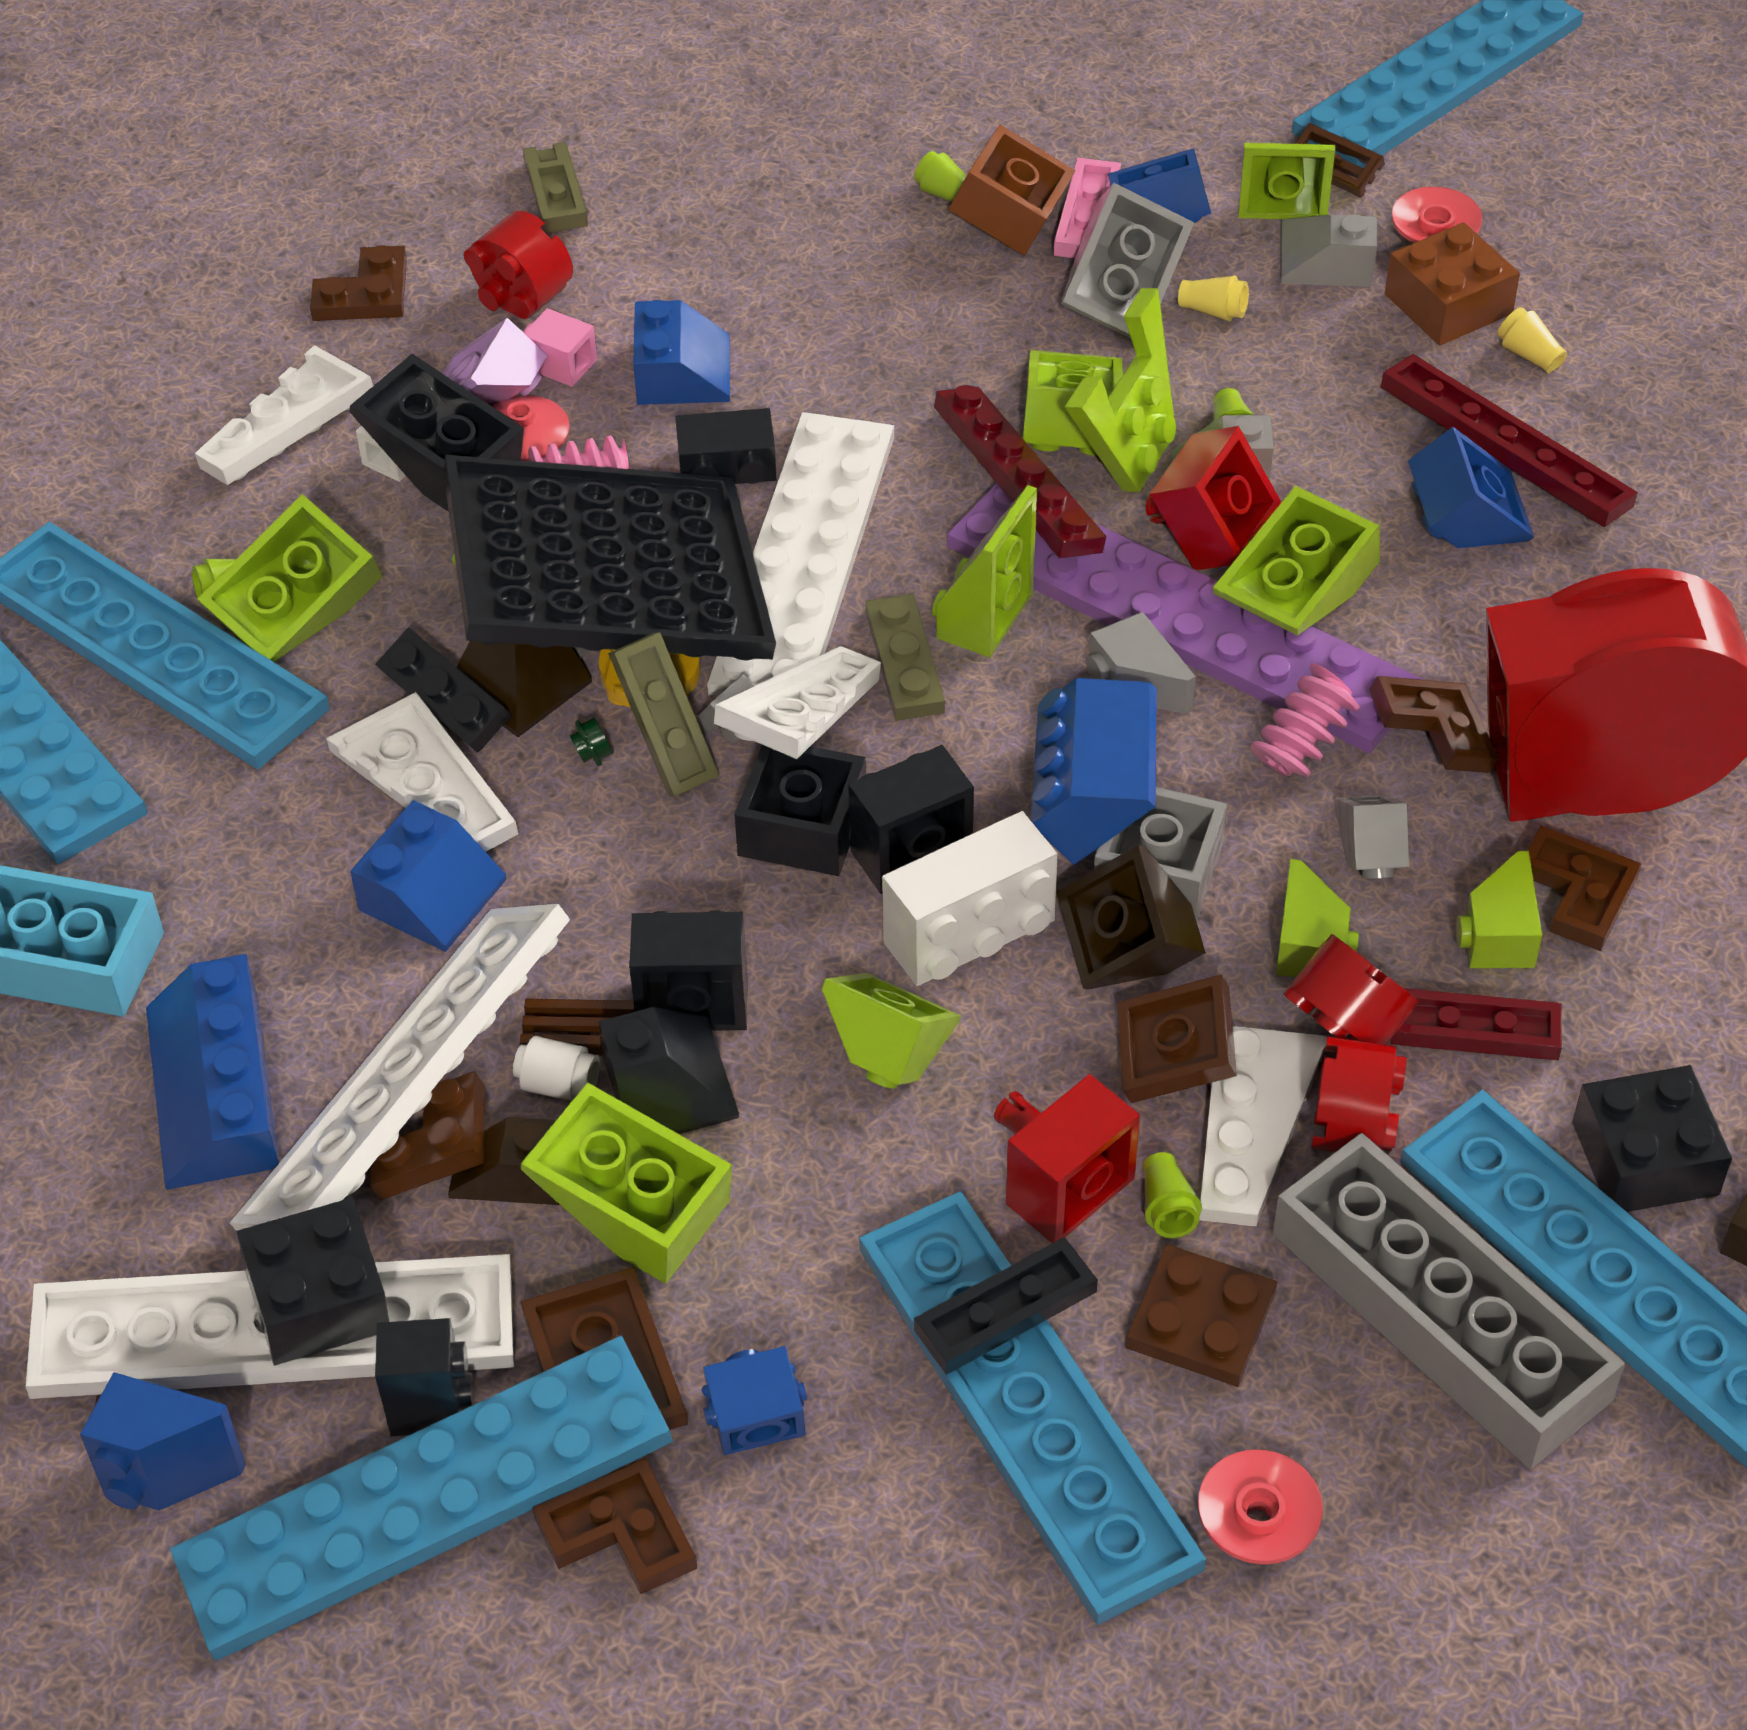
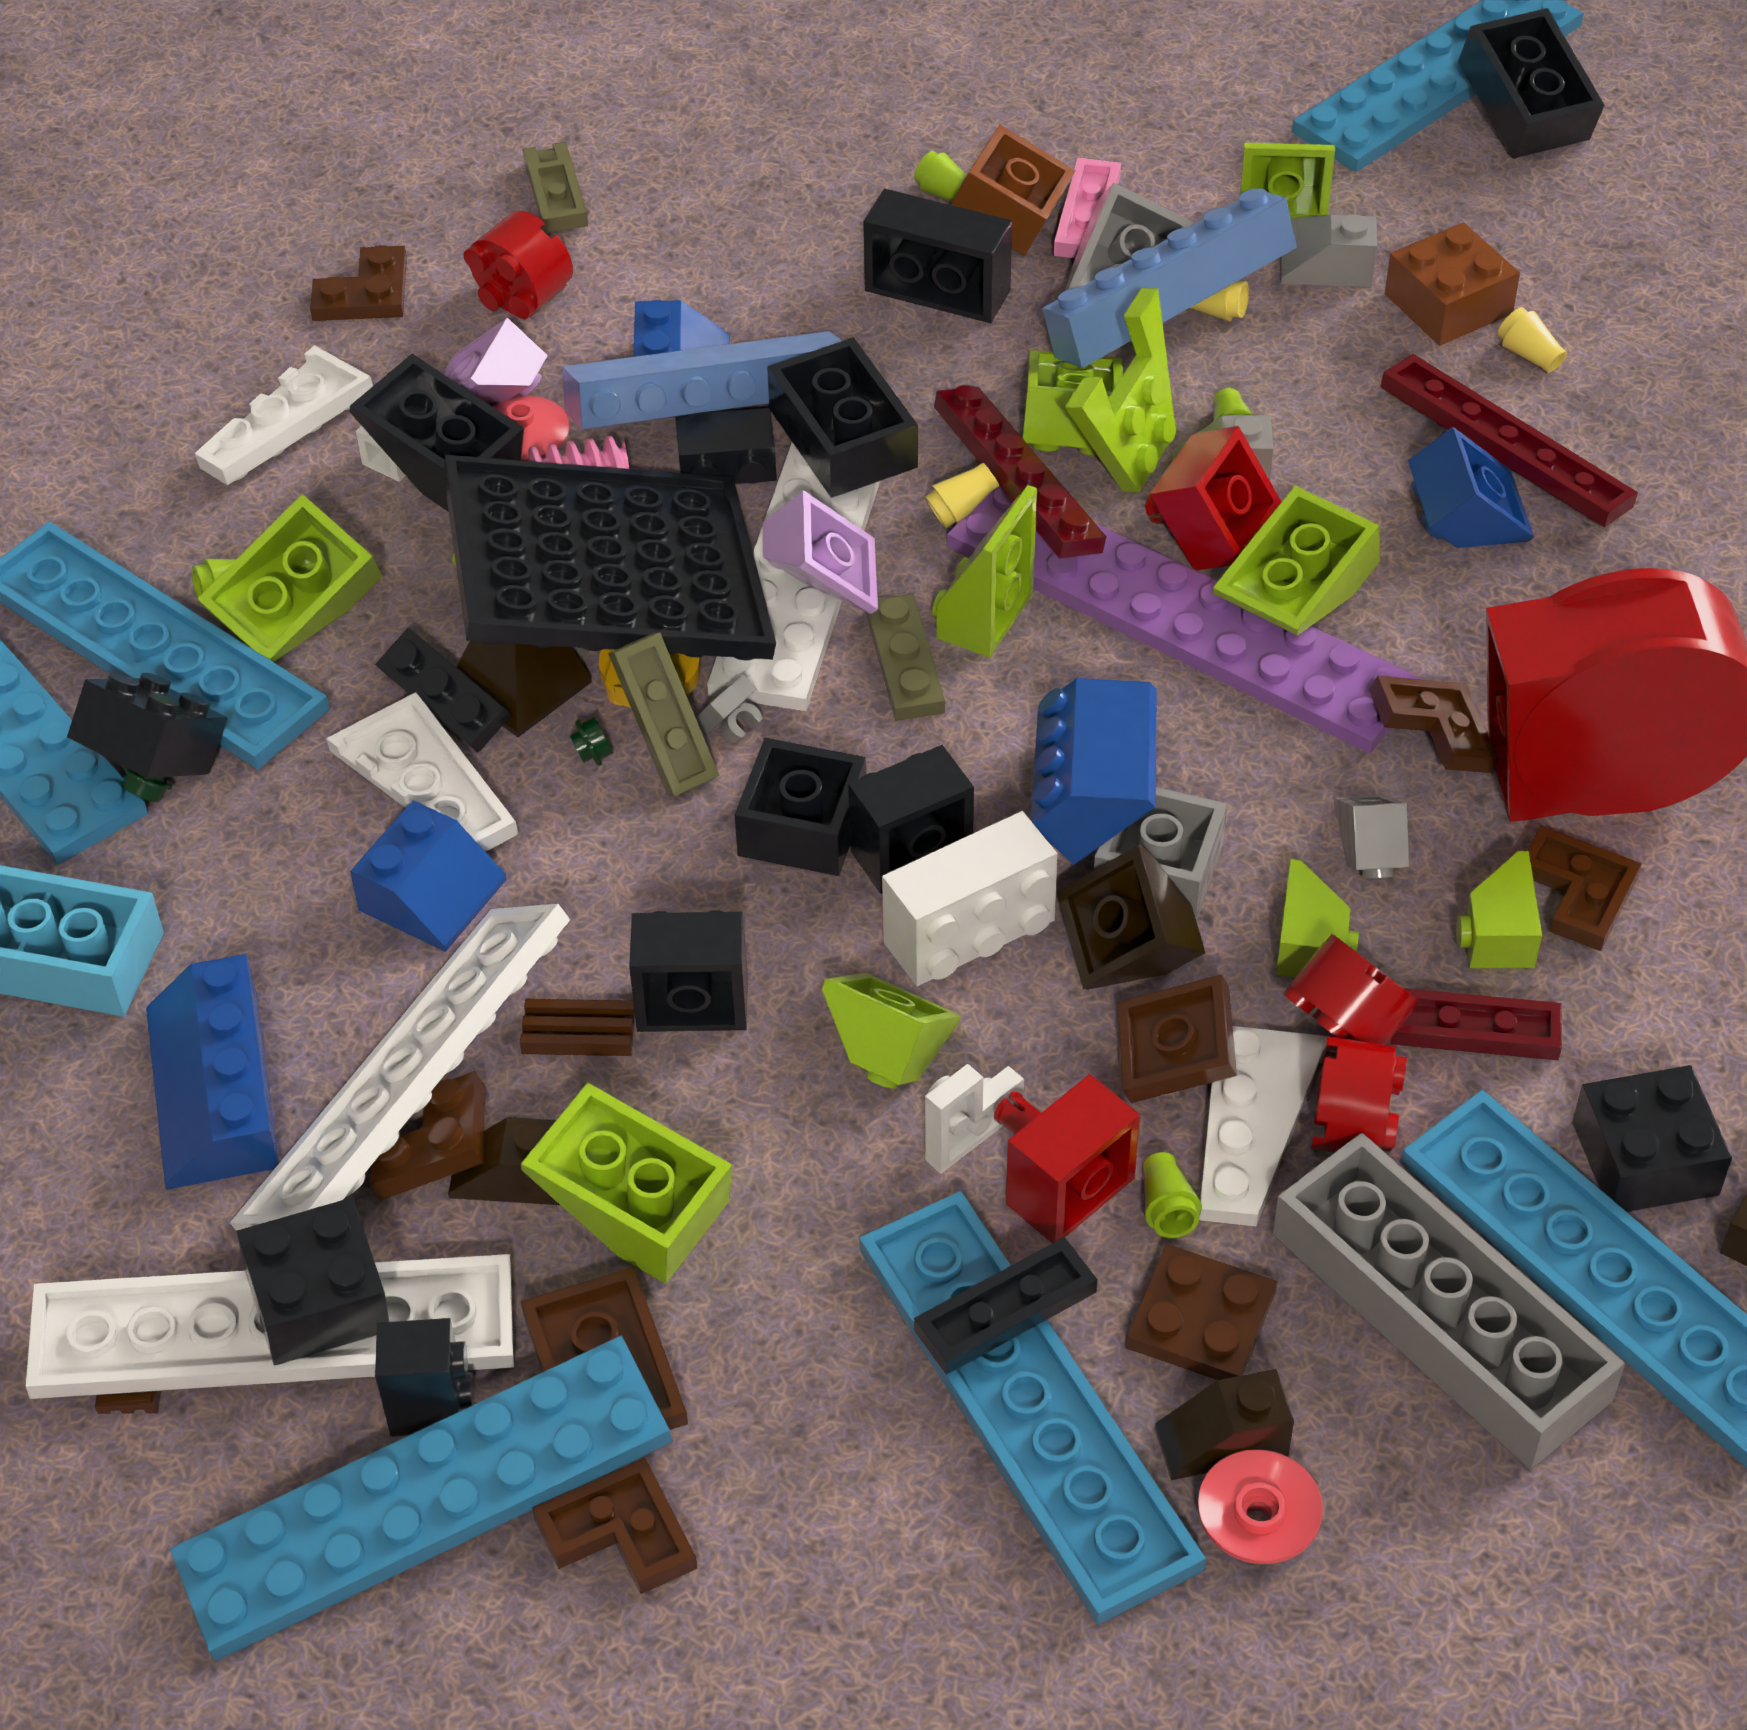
(146, 788): none -> dark green plate
(147, 725): none -> black brick
(158, 1444): blue slope -> none
(555, 1068): white brick -> none
(566, 342): bright pink brick -> none
(667, 1068): black slope -> none
(679, 380): none -> medium blue brick
(754, 1399): blue head -> none
(800, 703): white wing -> none
(822, 551): none -> lavender slope
(843, 417): none -> black brick
(937, 255): none -> black brick
(961, 494): none -> light yellow cone
(962, 1113): none -> white plate
(1140, 653): light grey slope -> none
(1169, 182): blue slope -> none
(1184, 268): none -> medium blue brick
(1224, 1420): none -> dark brown slope
(1304, 722): bright pink piece -> none
(1364, 175): reddish brown tile -> none
(1433, 210): coral dish -> none
(1530, 83): none -> black brick

